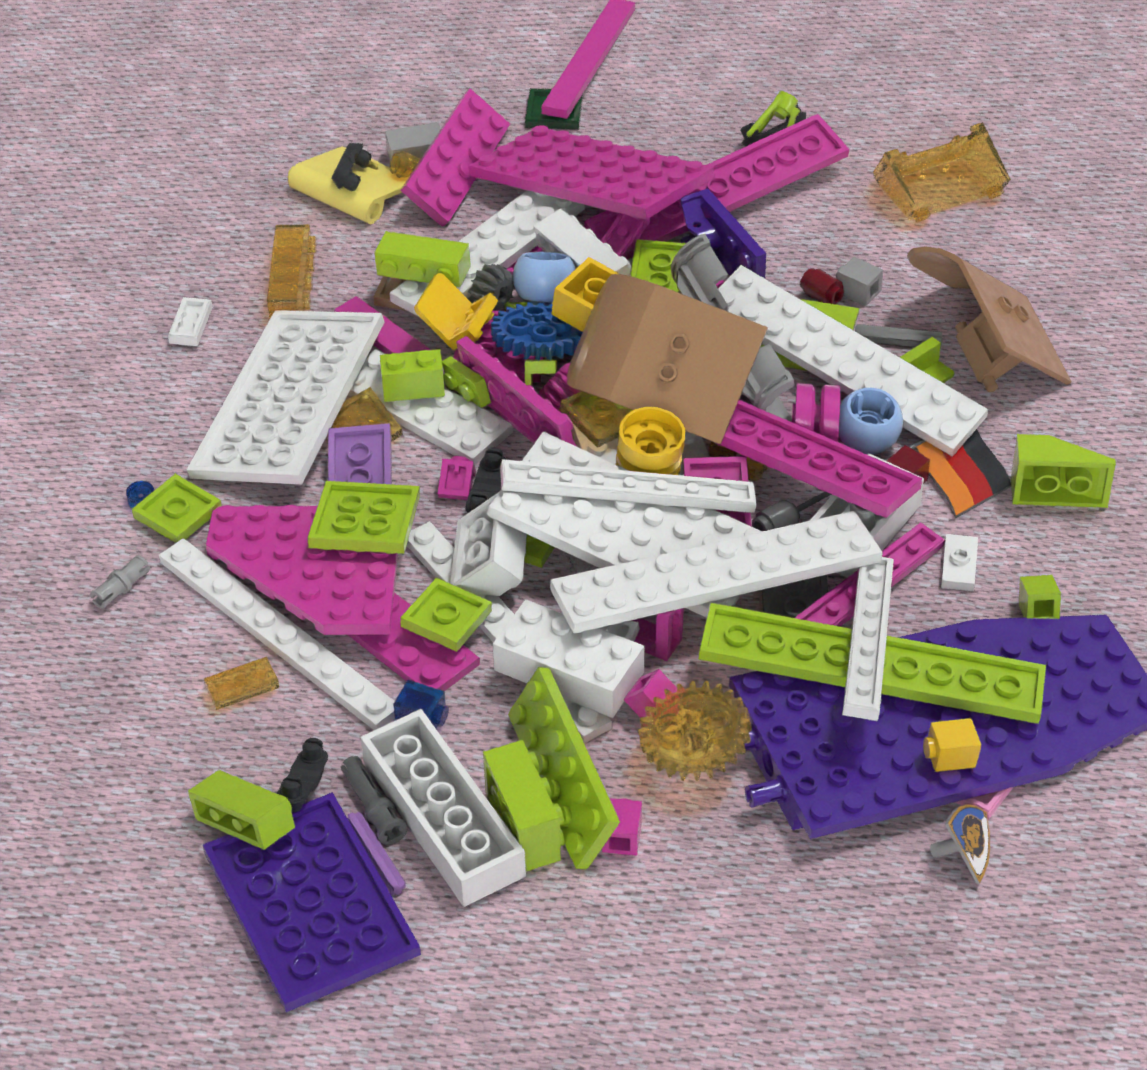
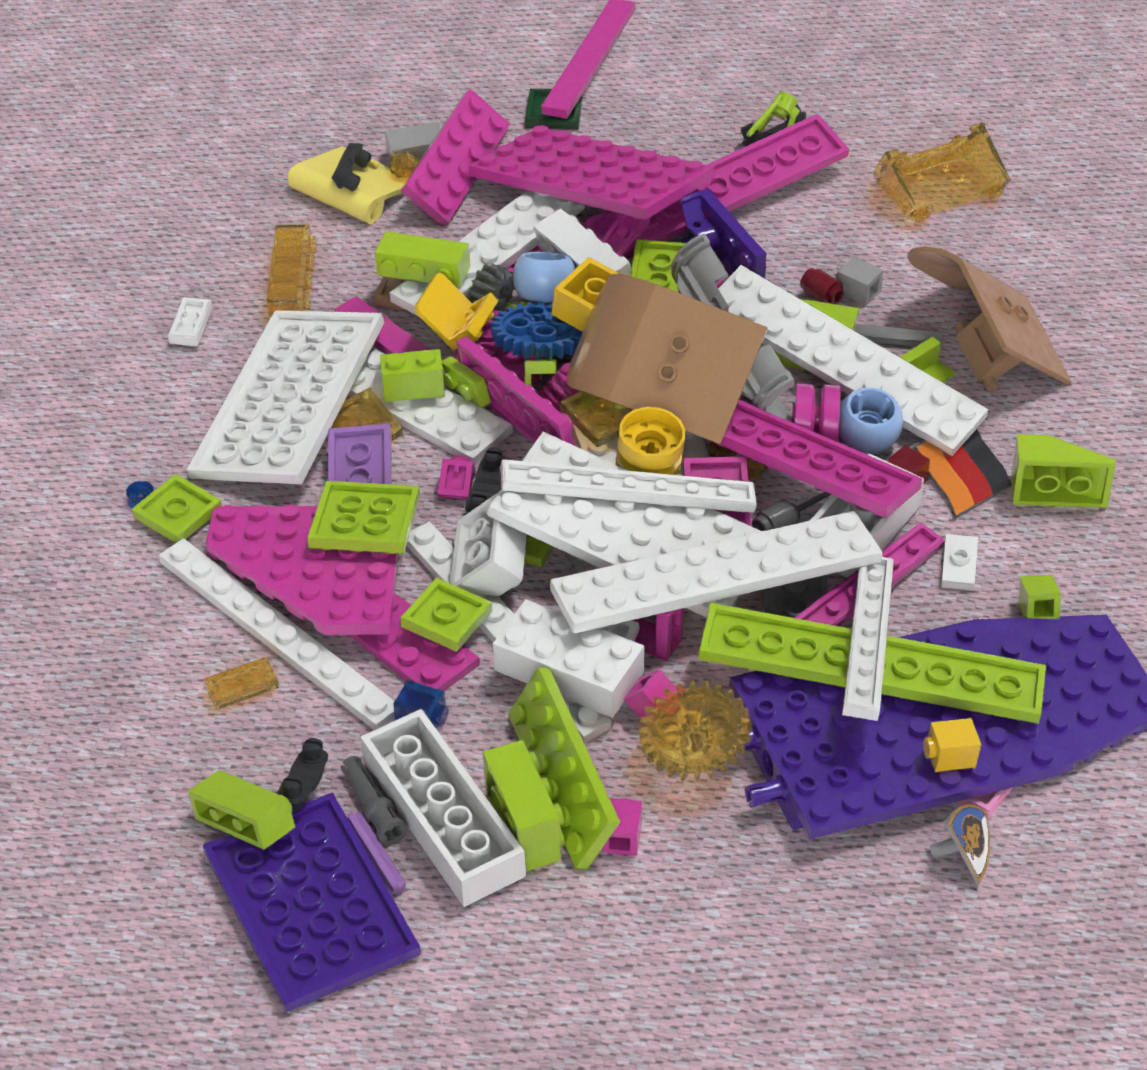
(120, 582): light grey pin -> none

